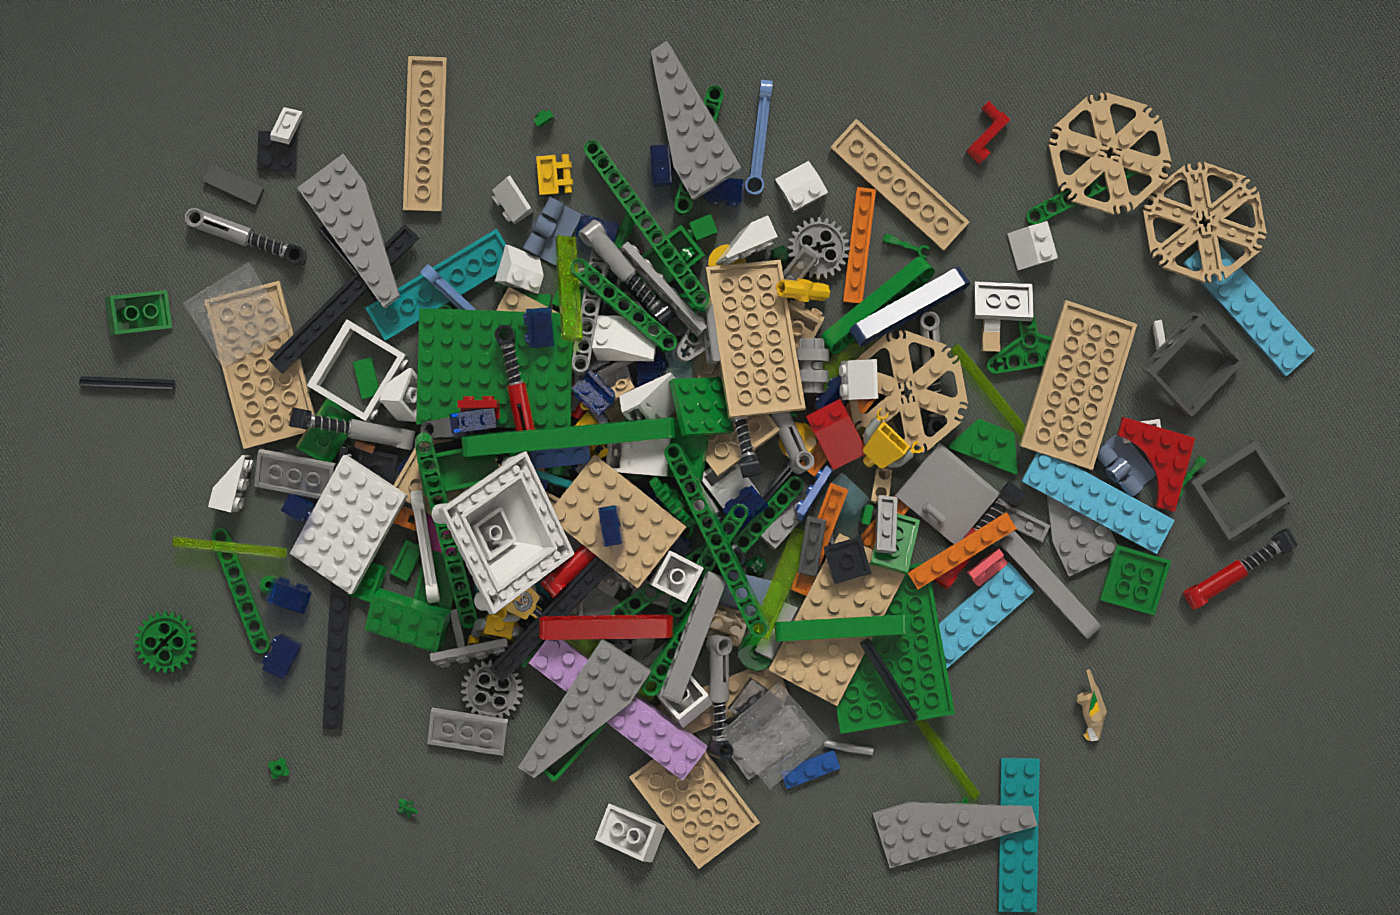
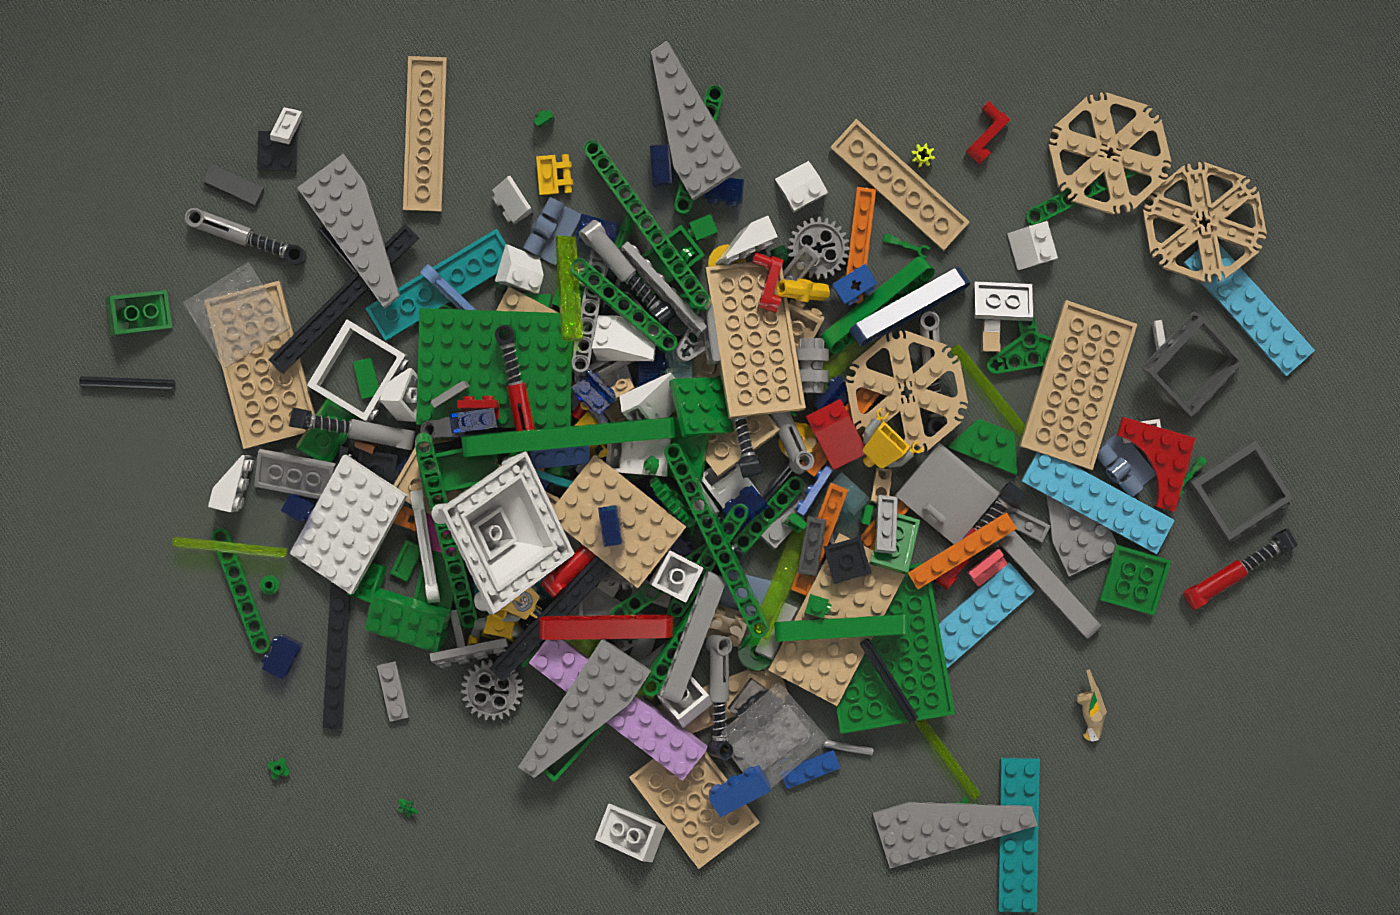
(154, 629): green gear -> none
(288, 595): clear blue brick -> none
(393, 691): none -> light grey plate
(449, 394): none -> light grey tile
(467, 731): light grey plate -> none
(539, 327): clear blue bracket -> none
(651, 465): none -> green plate
(739, 790): none -> blue brick
(757, 565): dark green plate -> none
(760, 134): medium blue piece -> none
(773, 264): none -> red beam
(795, 522): none -> green plate
(818, 606): none -> green brick
(843, 286): none -> blue brick
(858, 379): white slope -> none
(918, 157): none -> neon yellow gear

